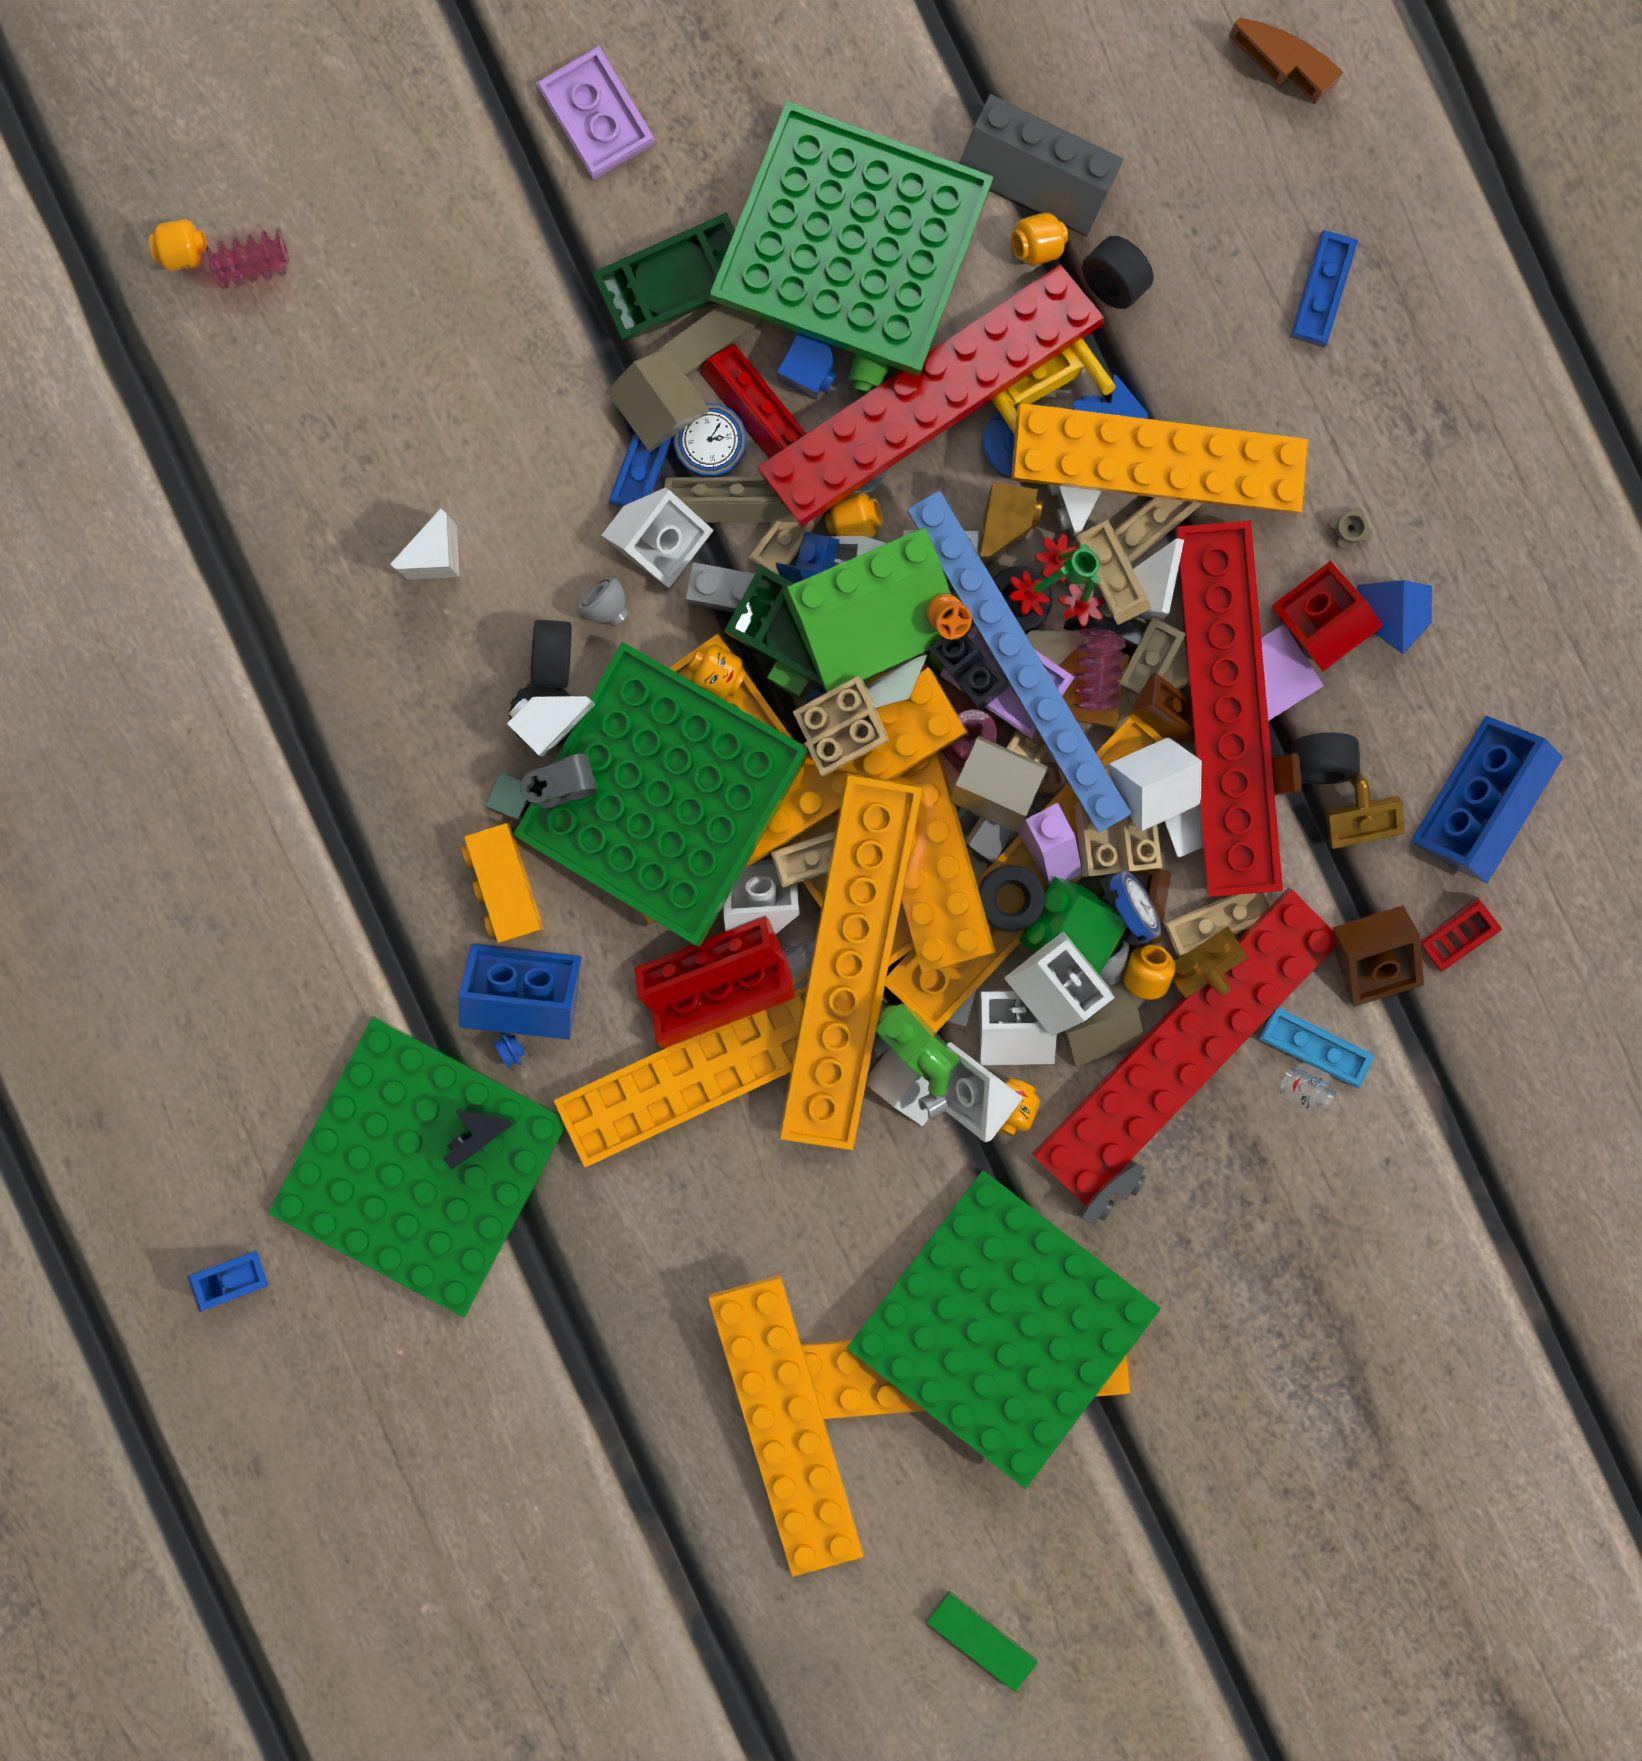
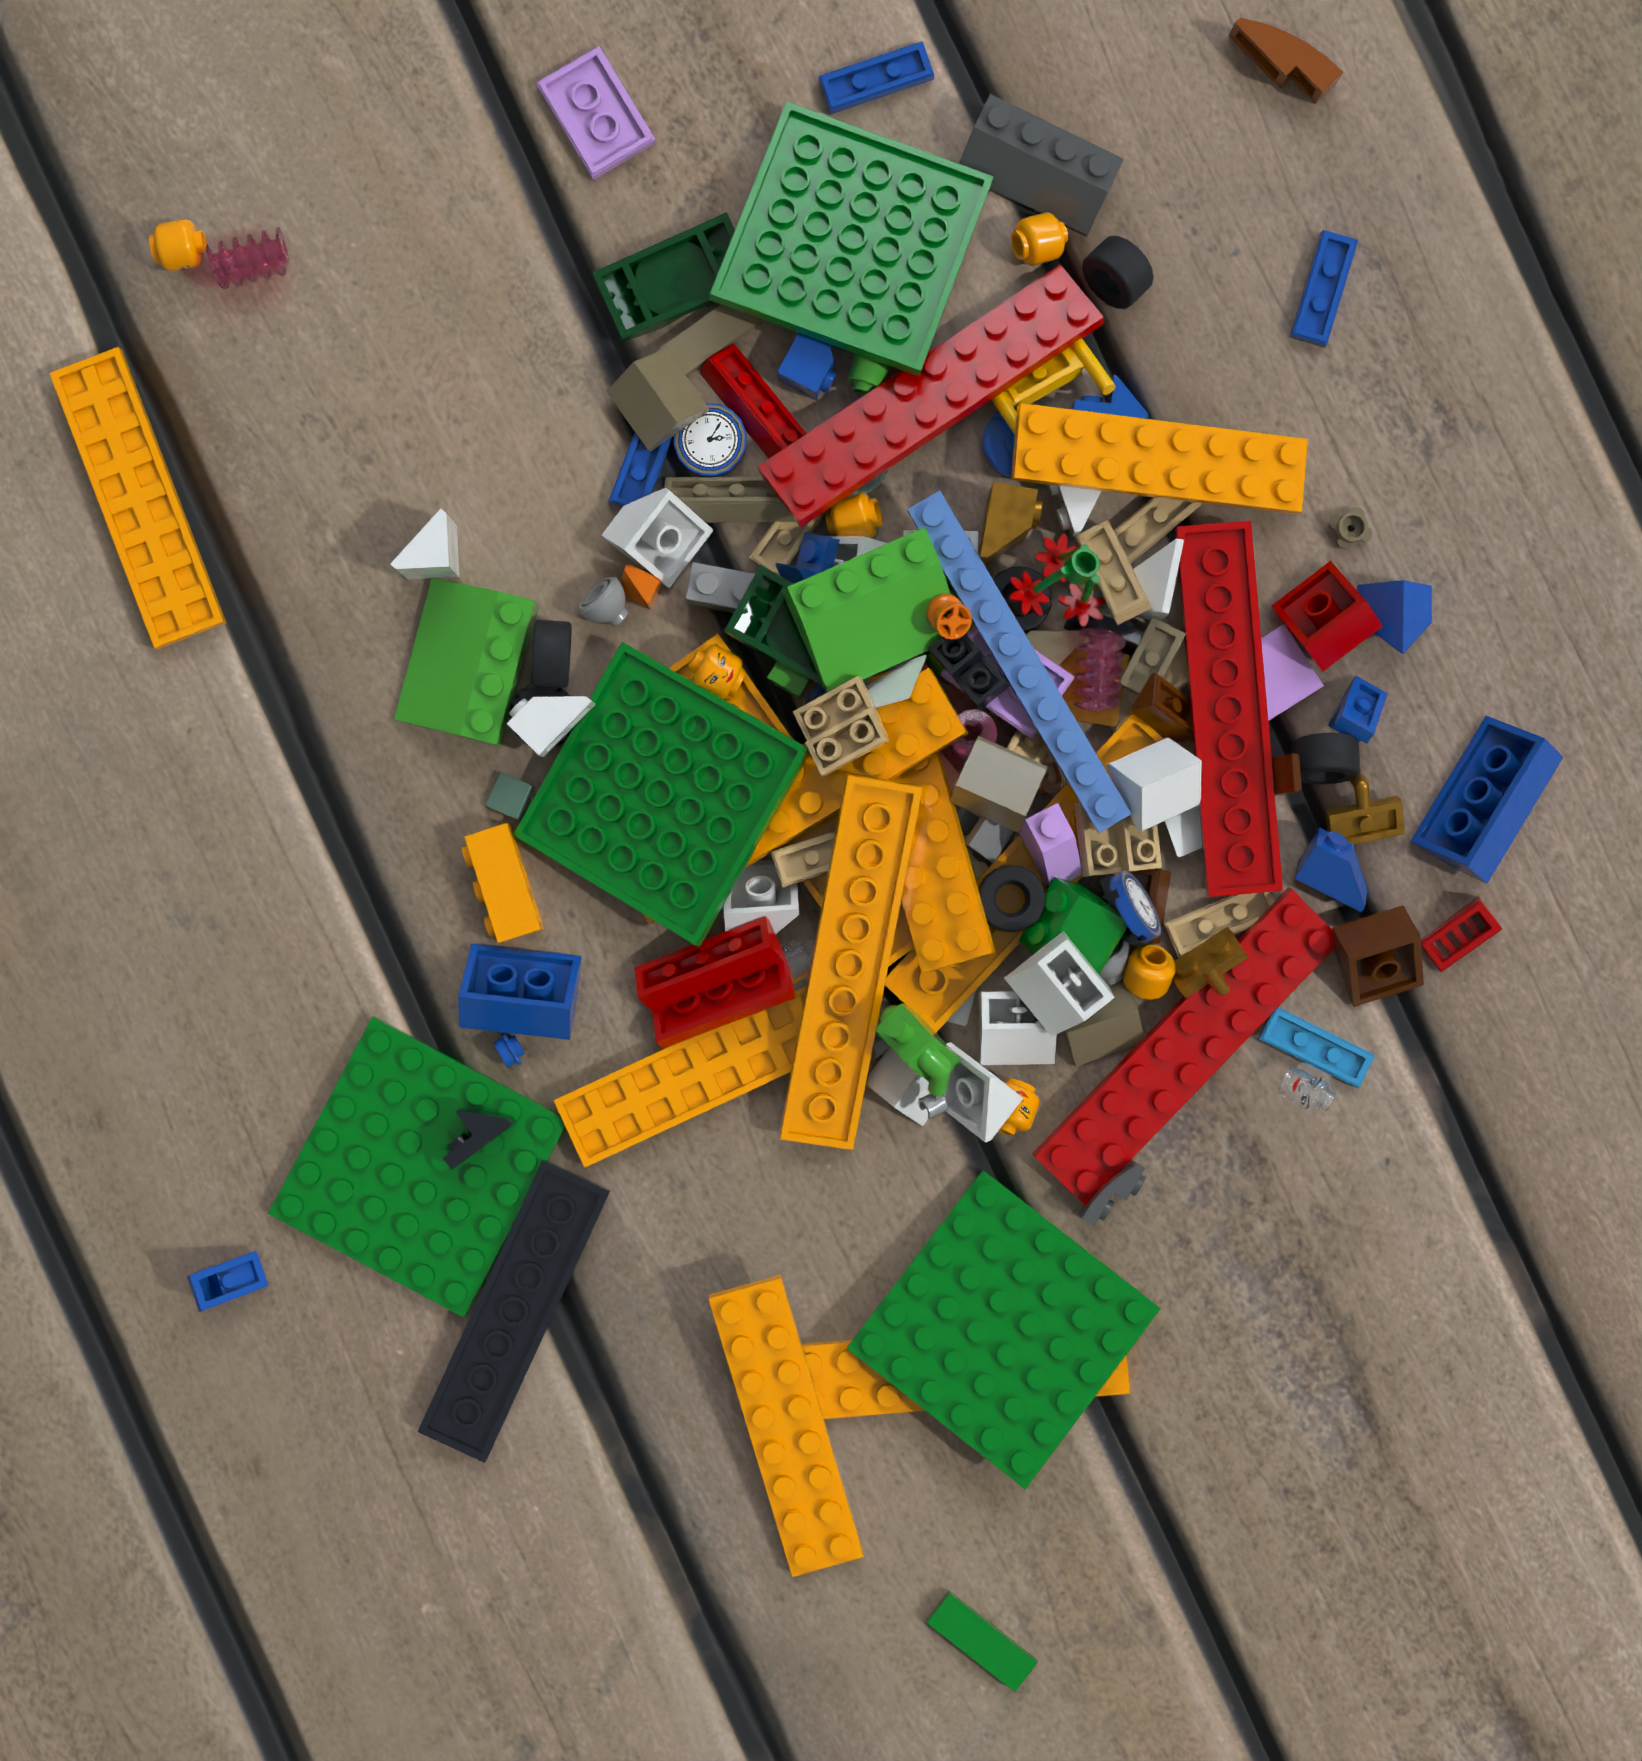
(137, 498): none -> light orange plate
(467, 661): none -> bright green slope
(514, 1311): none -> black plate
(565, 780): dark grey piece -> none
(640, 586): none -> orange slope
(876, 77): none -> blue tile
(1333, 869): none -> blue slope
(1359, 710): none -> blue slope

